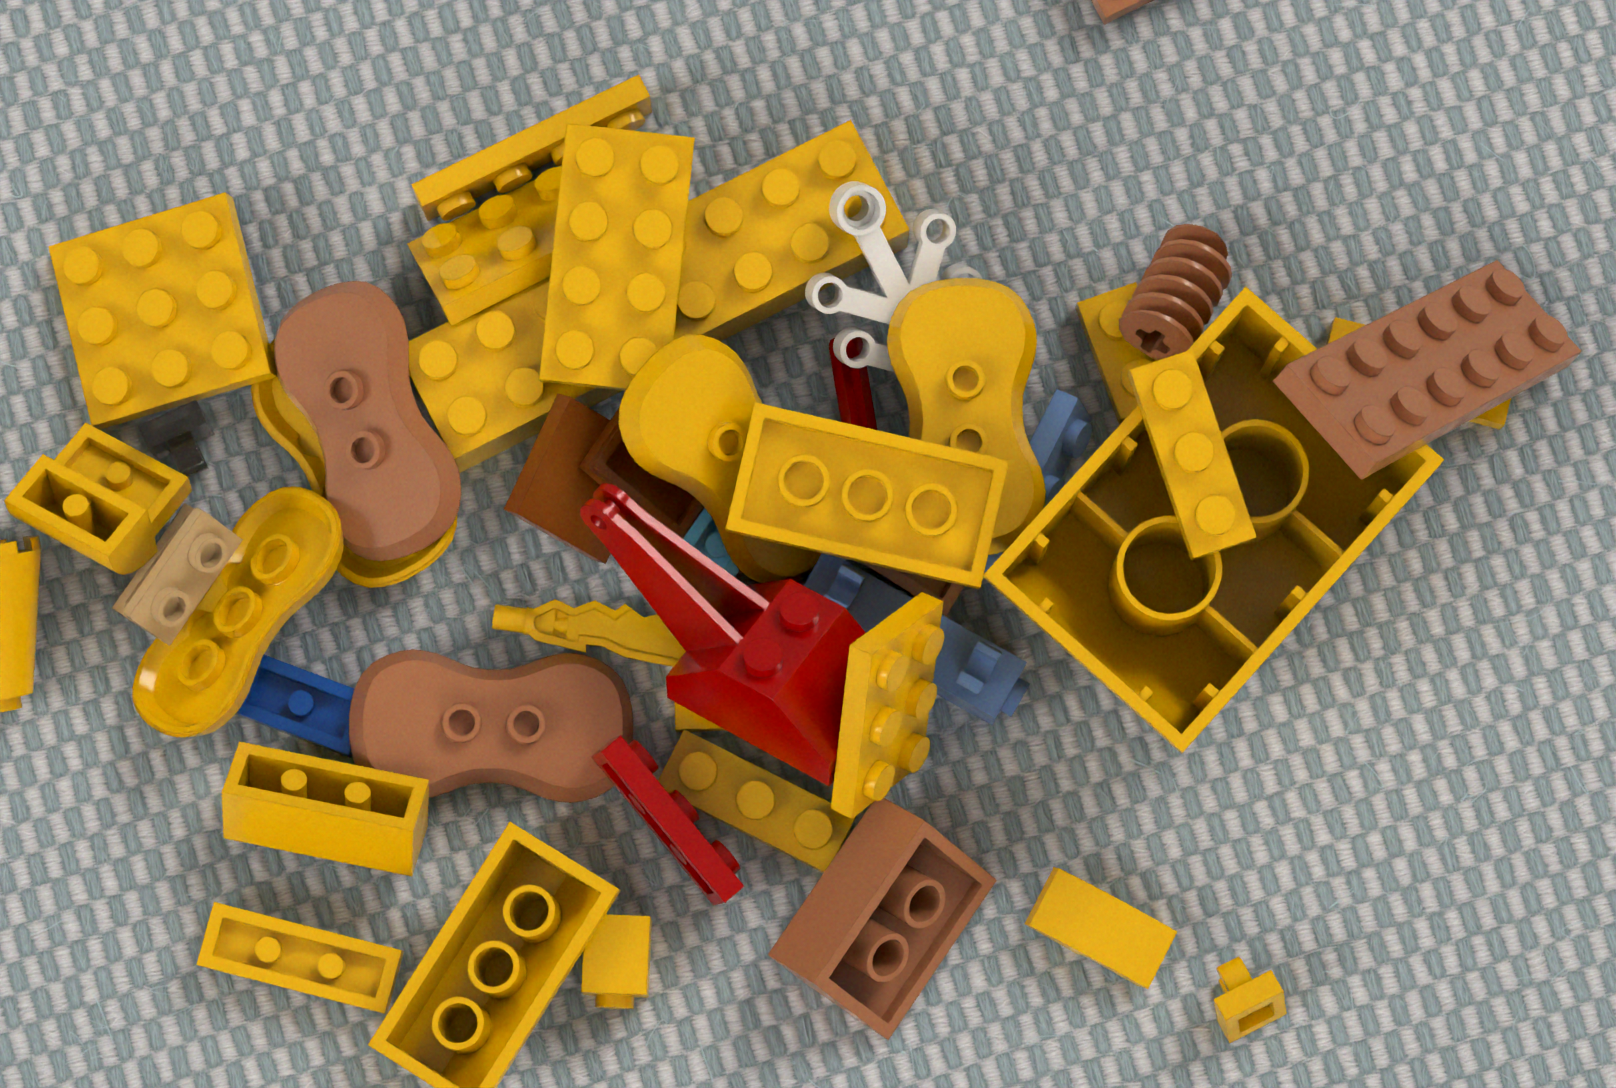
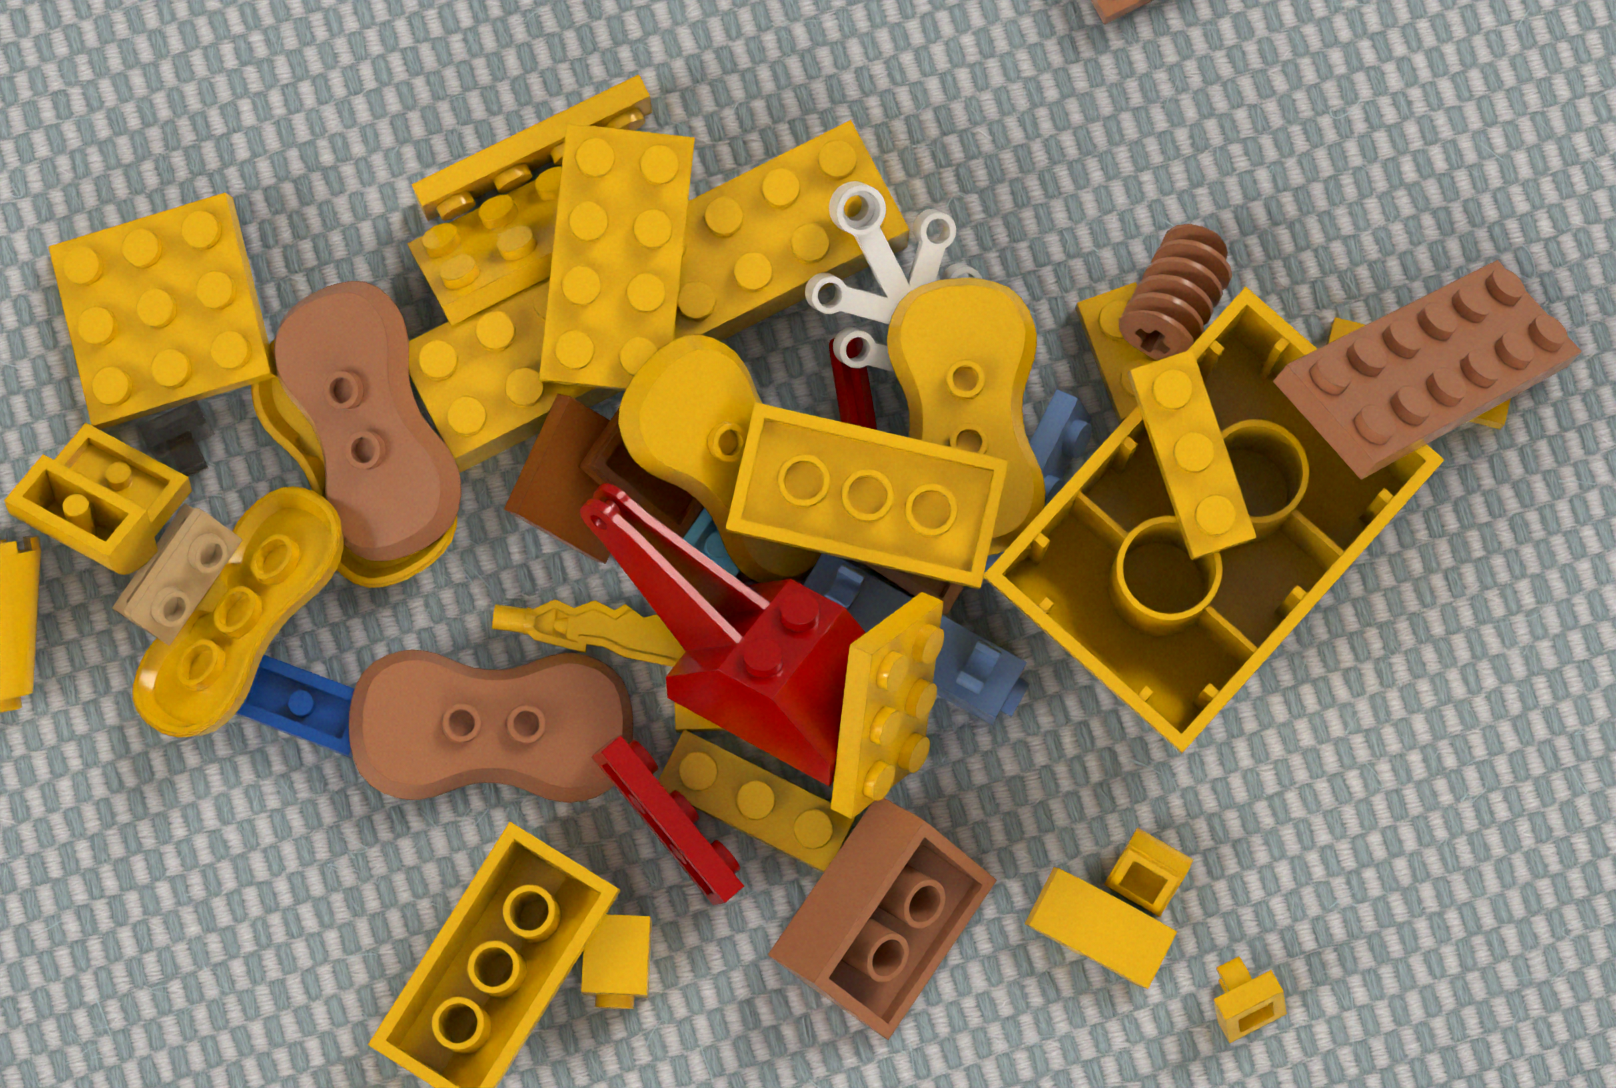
(300, 958): yellow plate -> none
(325, 808): yellow brick -> none
(1148, 871): none -> yellow brick

